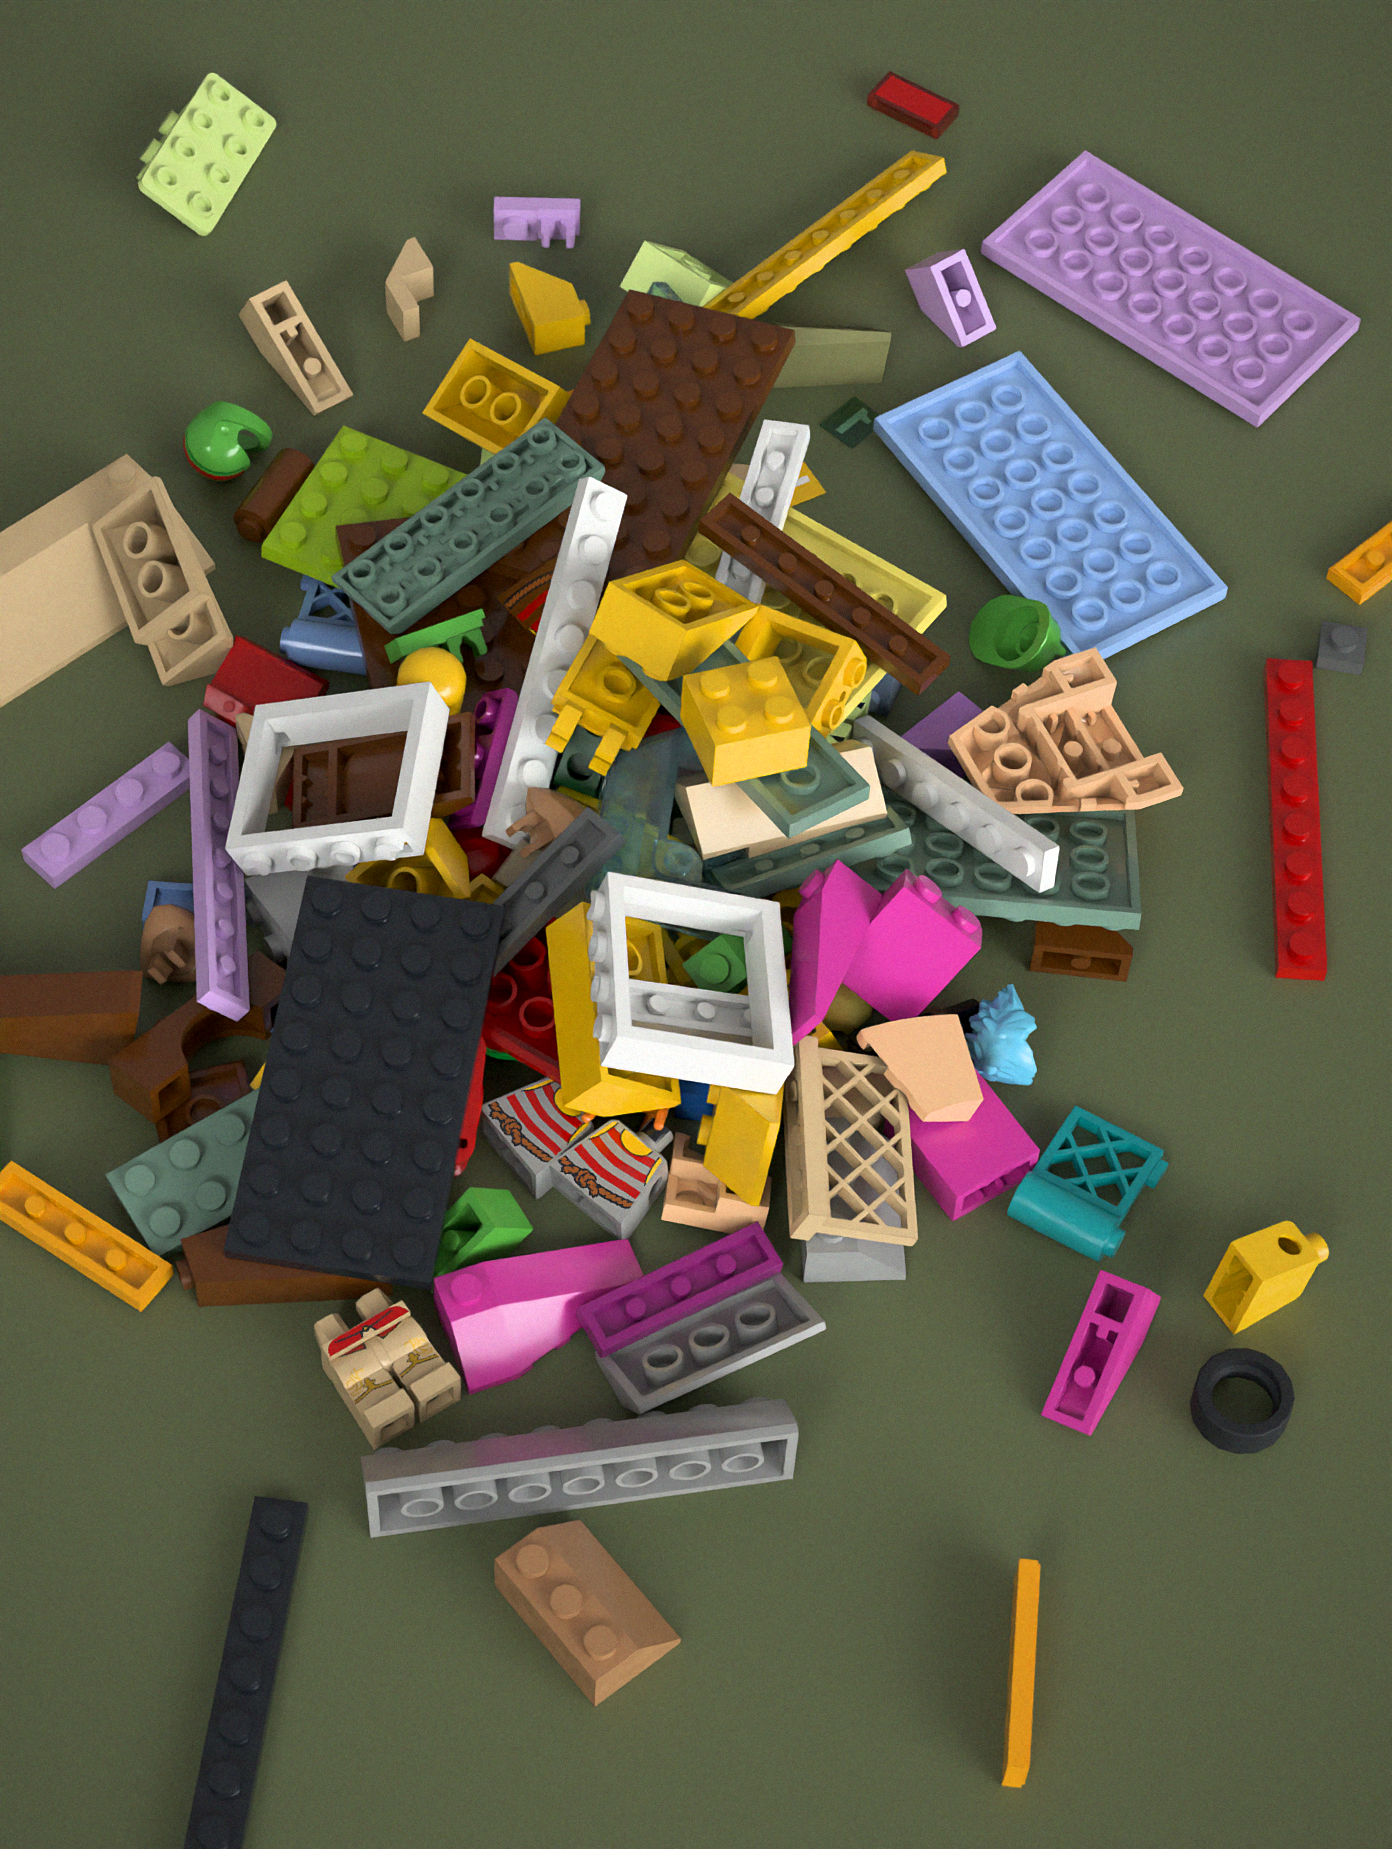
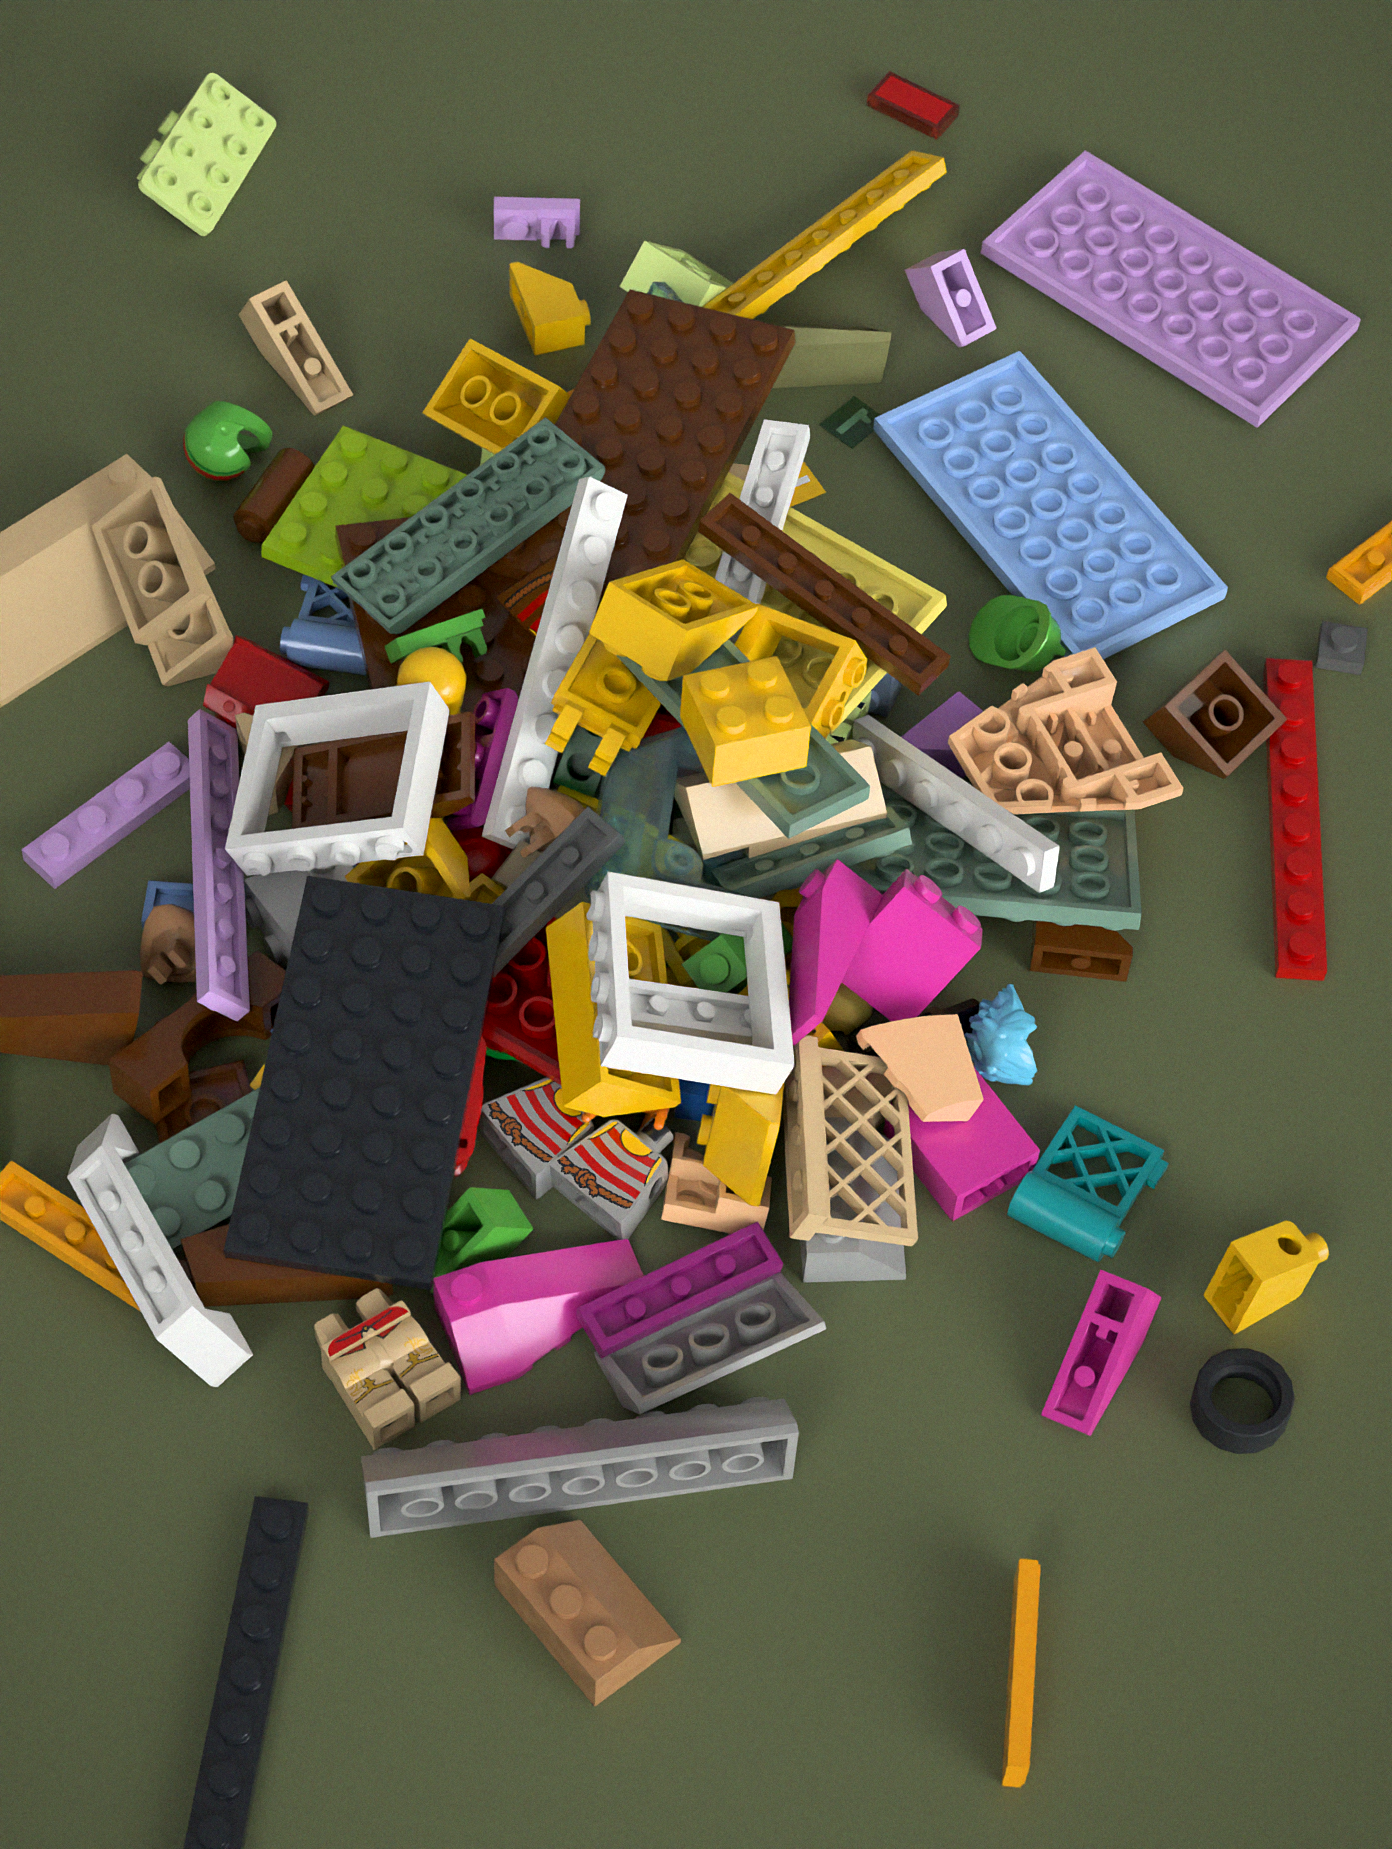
(198, 1336): none -> white slope
(405, 286): tan slope -> none
(1215, 717): none -> reddish brown slope

